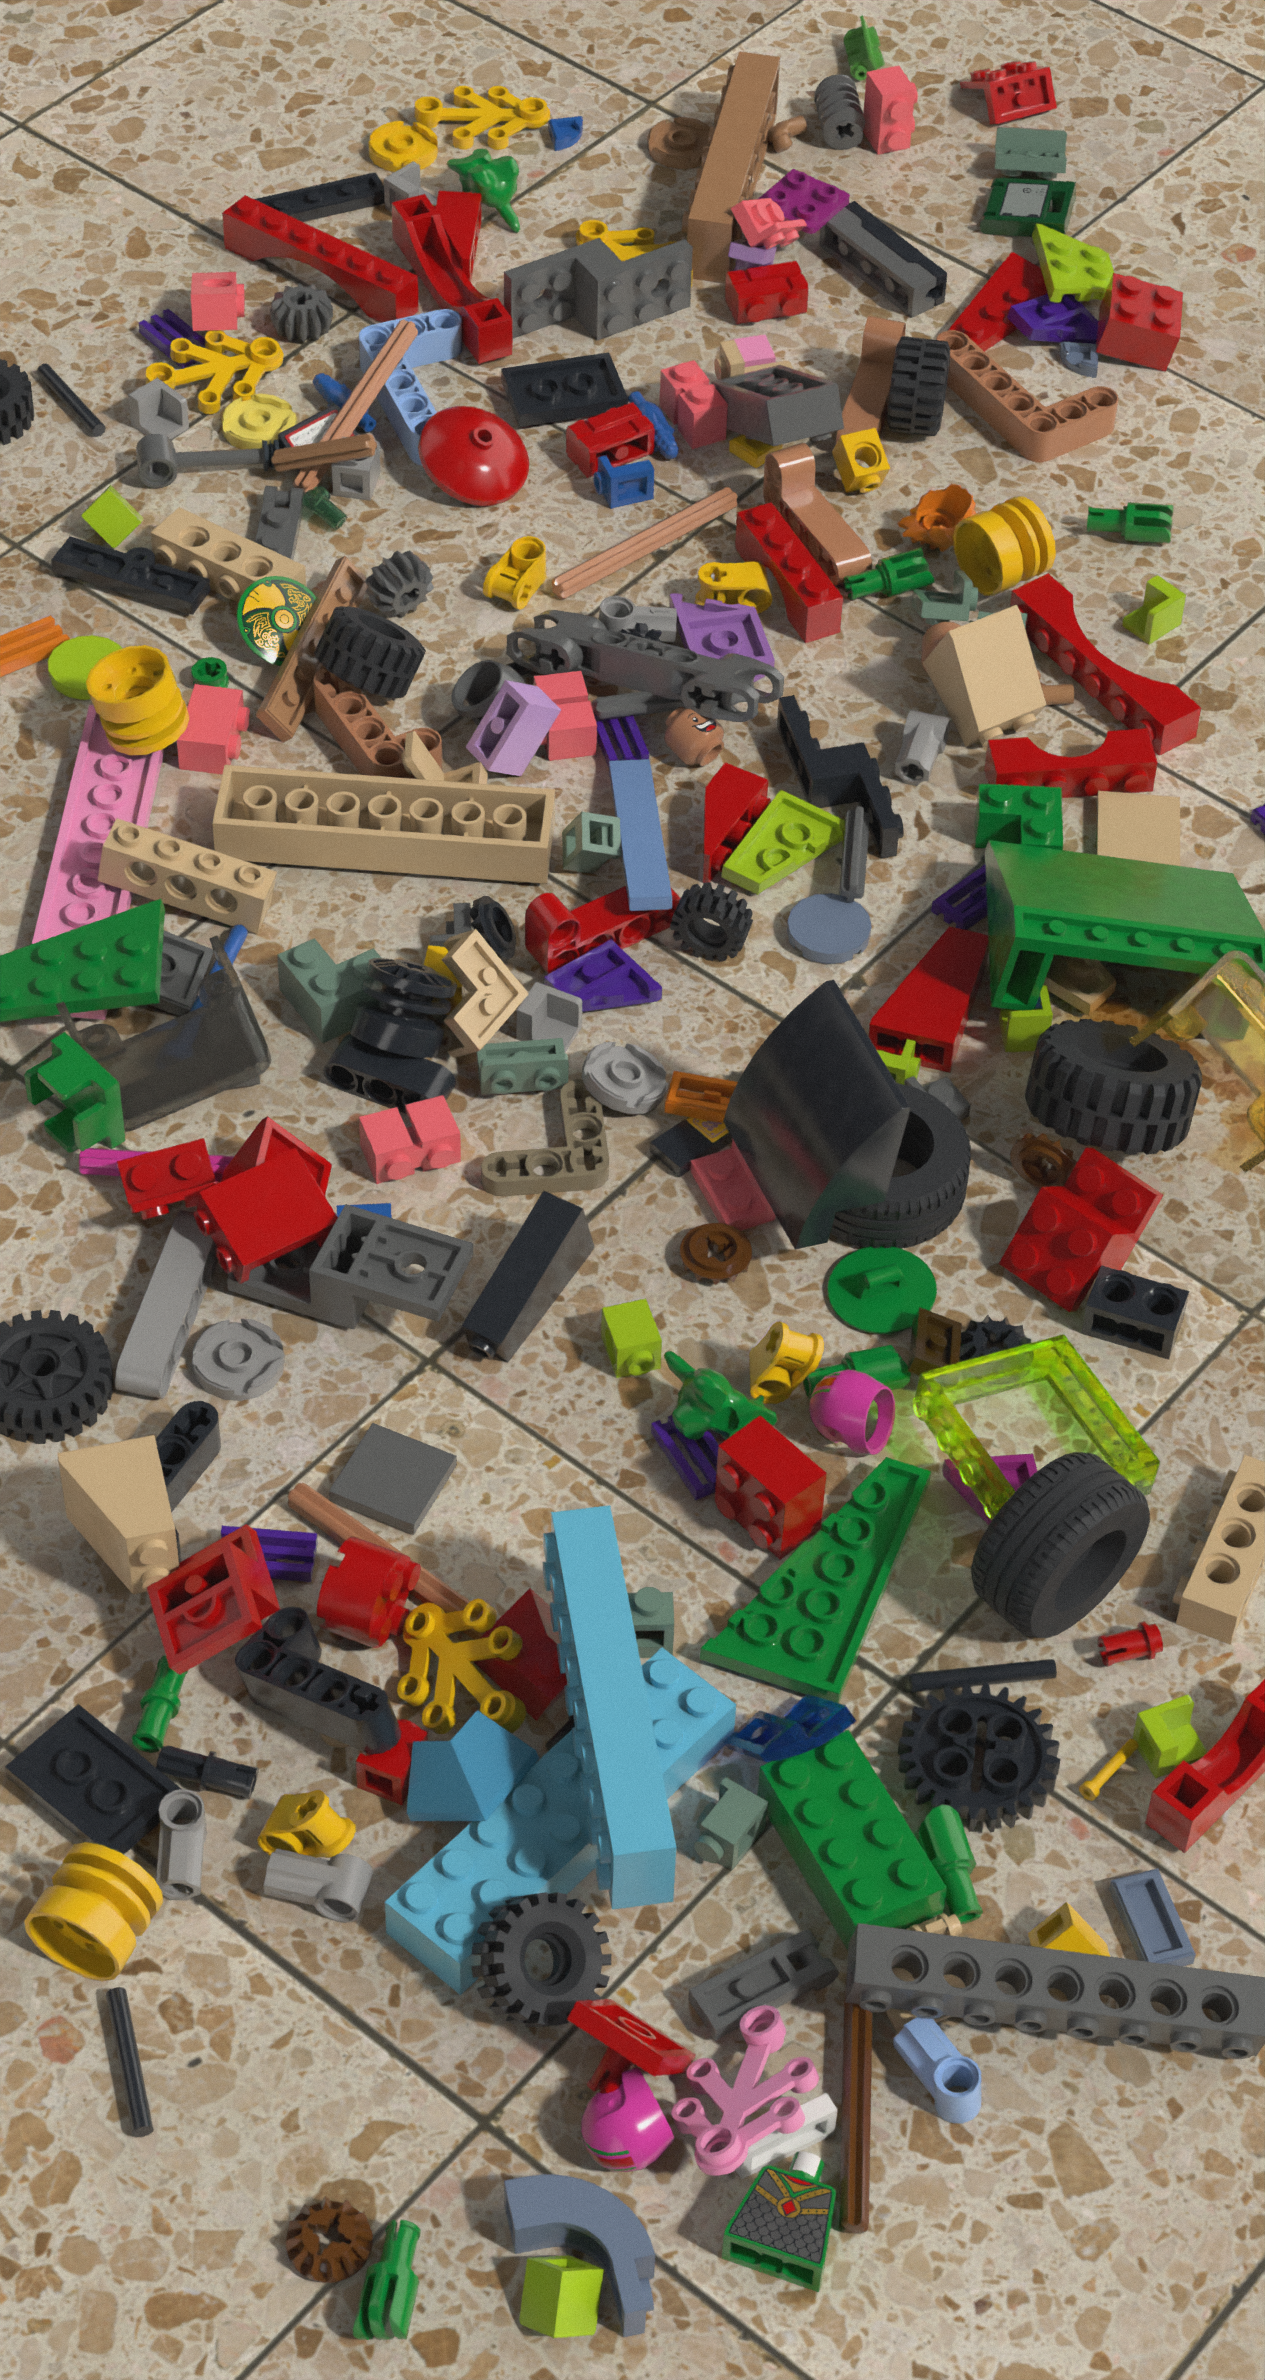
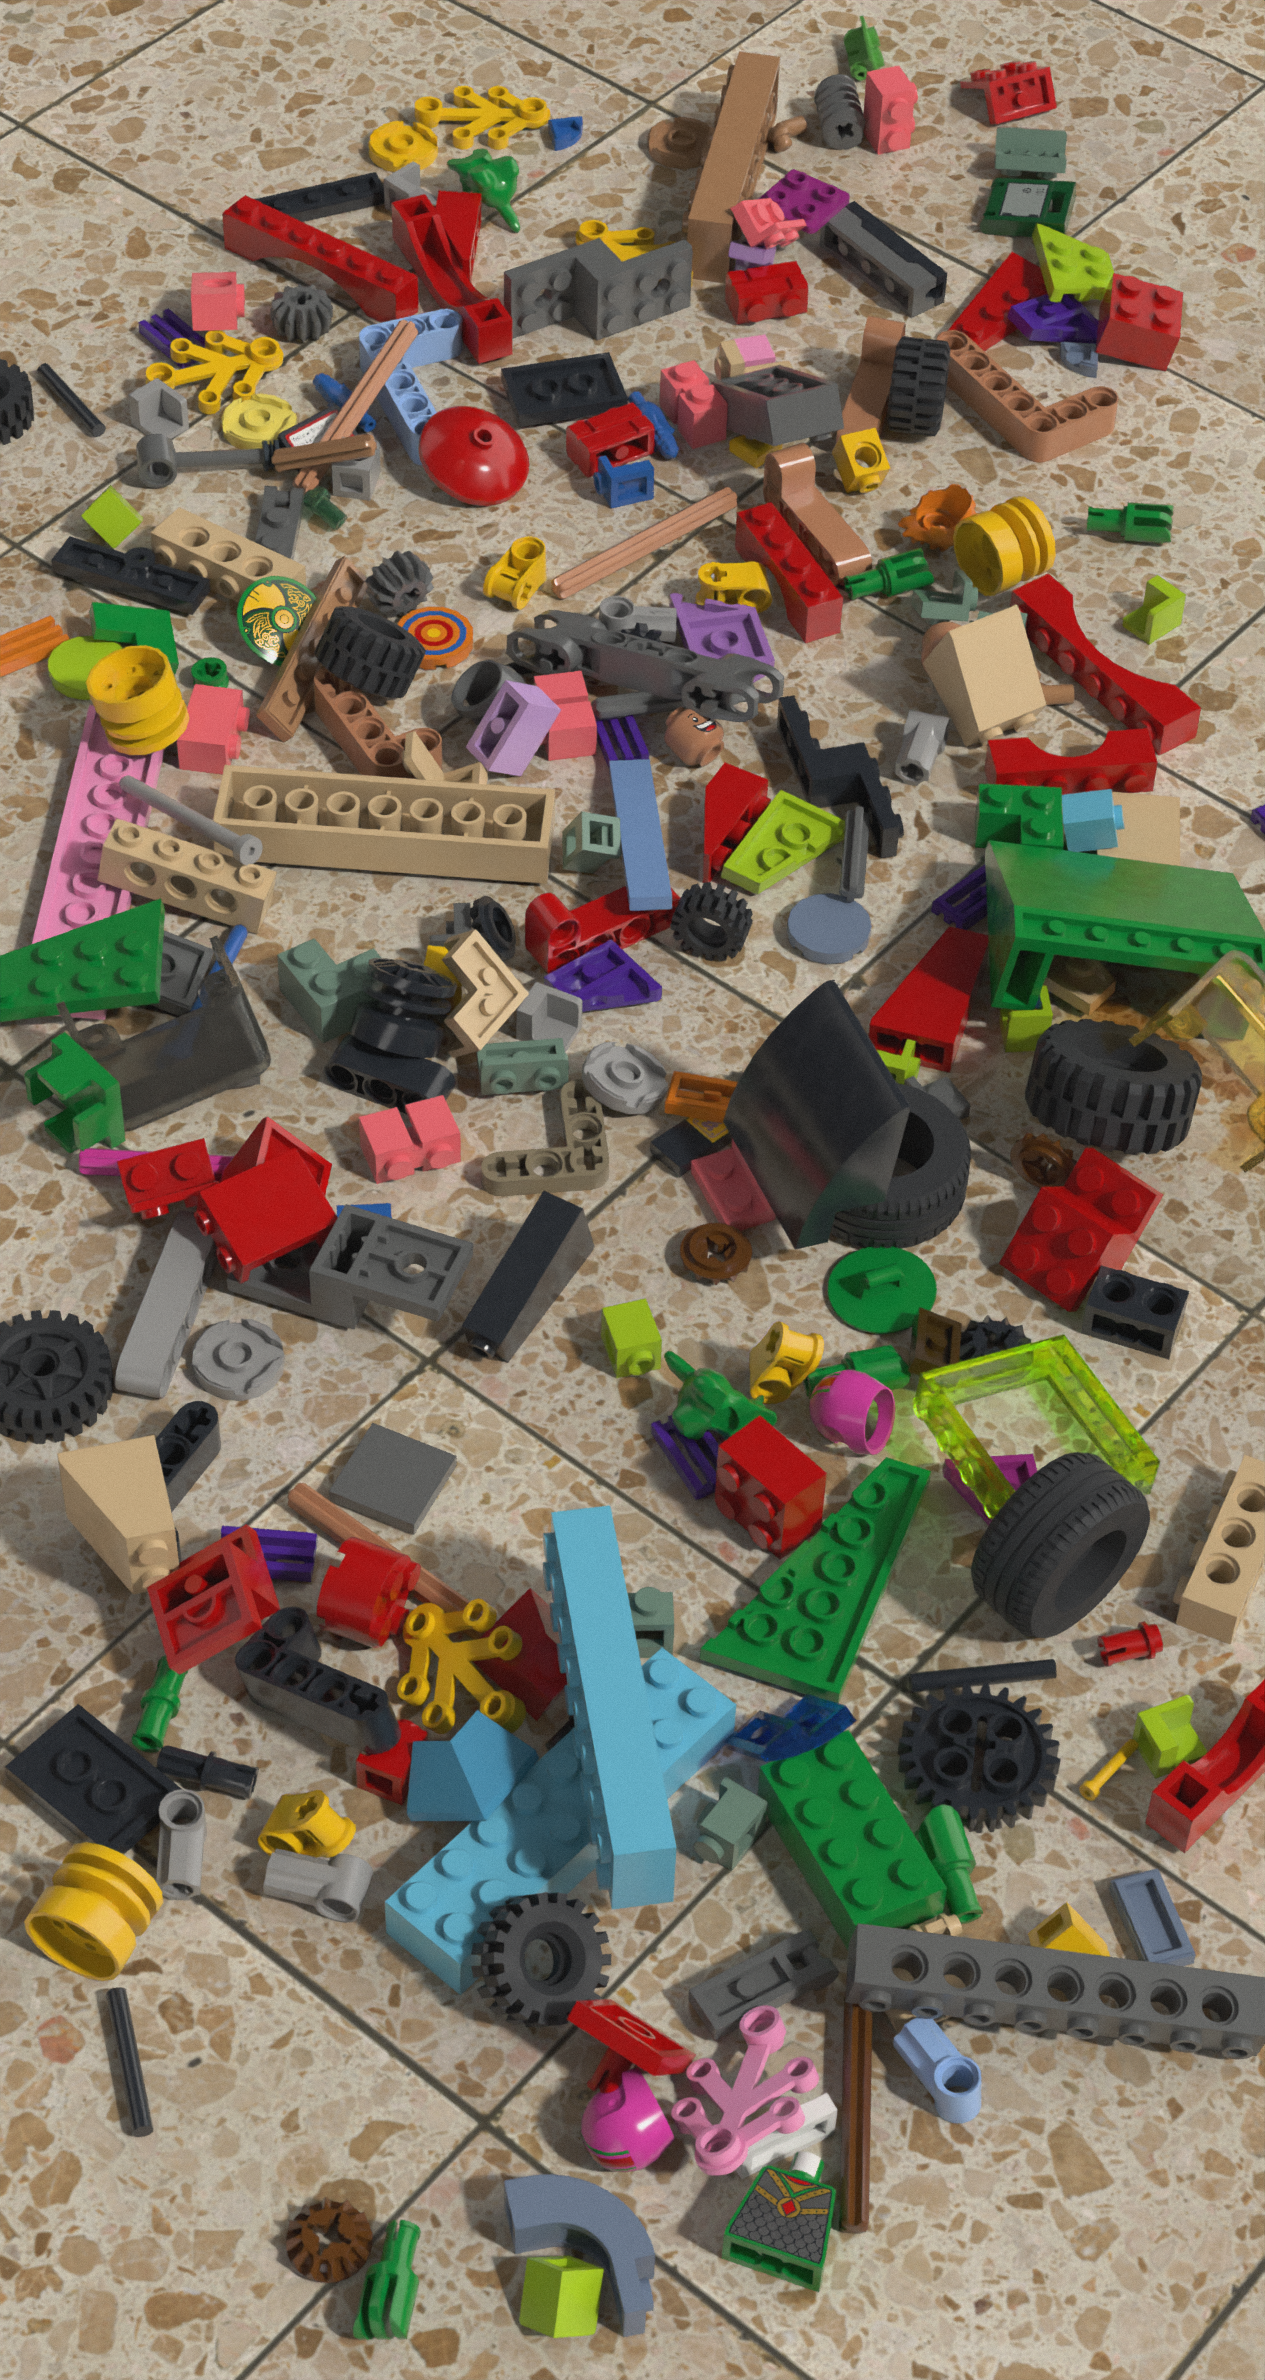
(135, 626): none -> green tile
(245, 848): none -> light grey bar
(442, 633): none -> orange tile
(1091, 820): none -> medium azure brick

